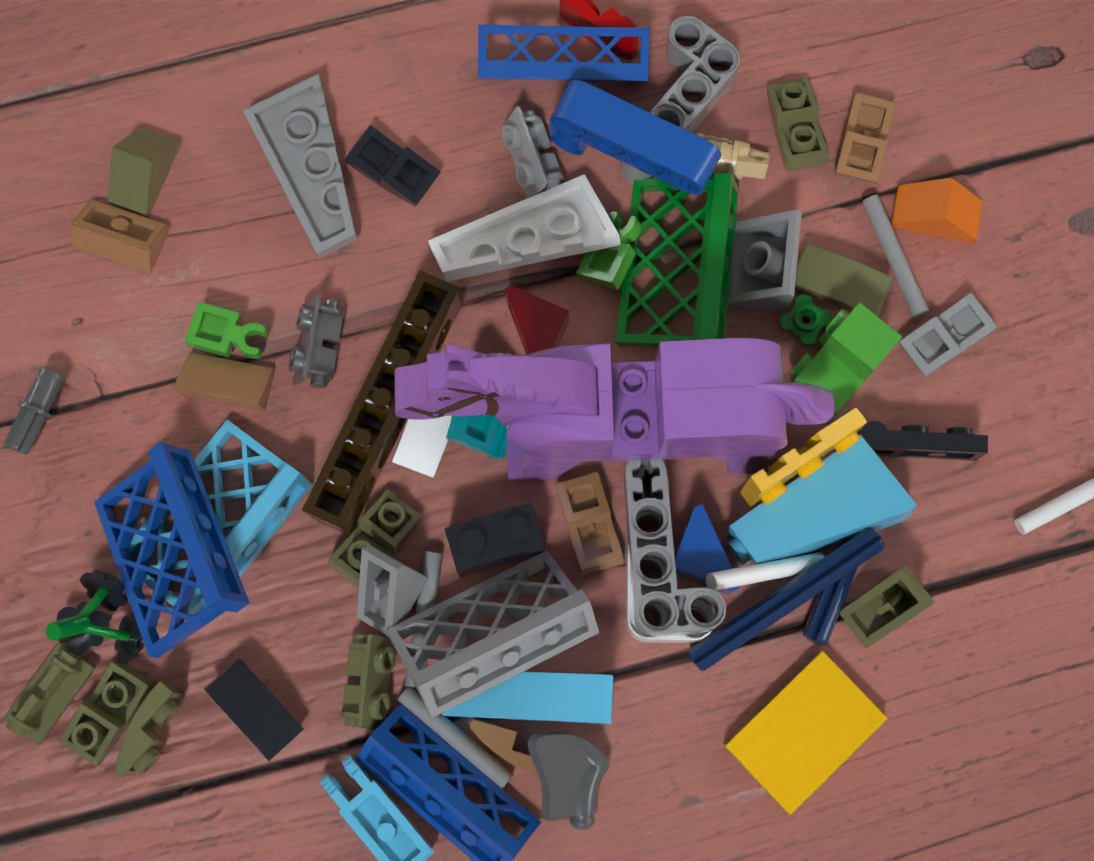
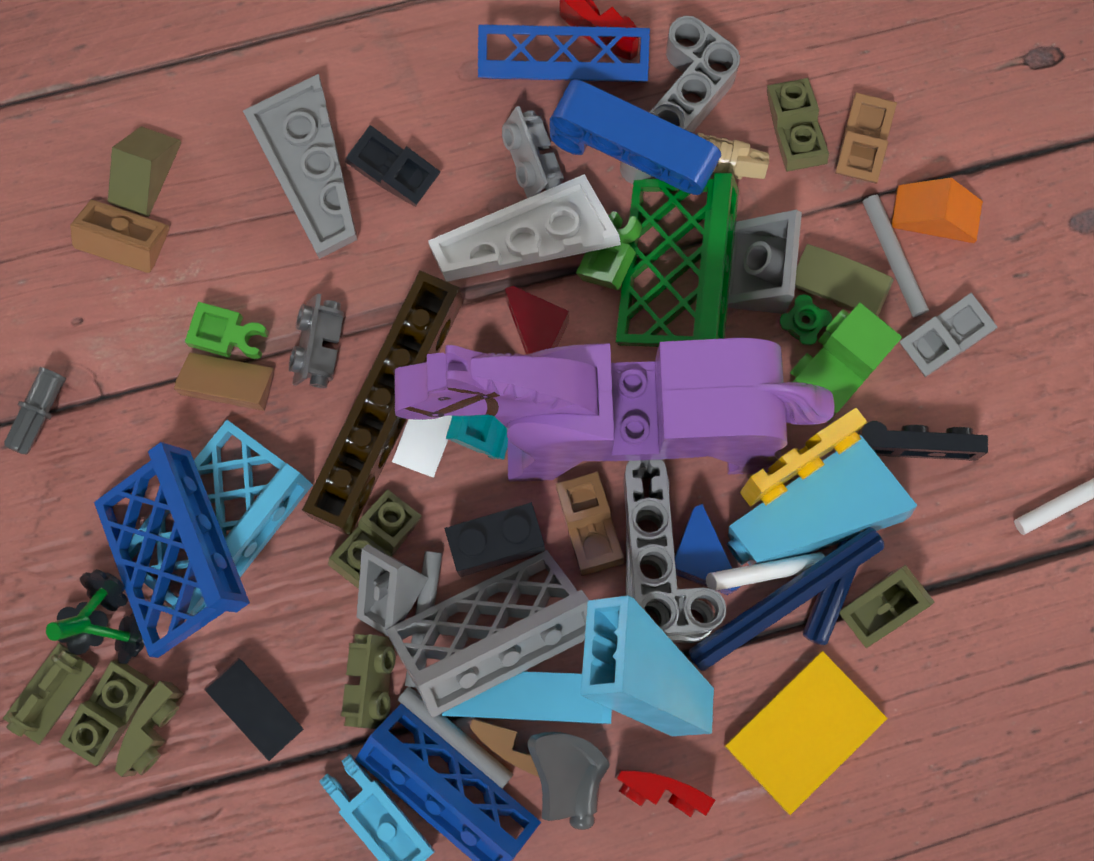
(641, 671): none -> medium azure slope
(647, 785): none -> red slope

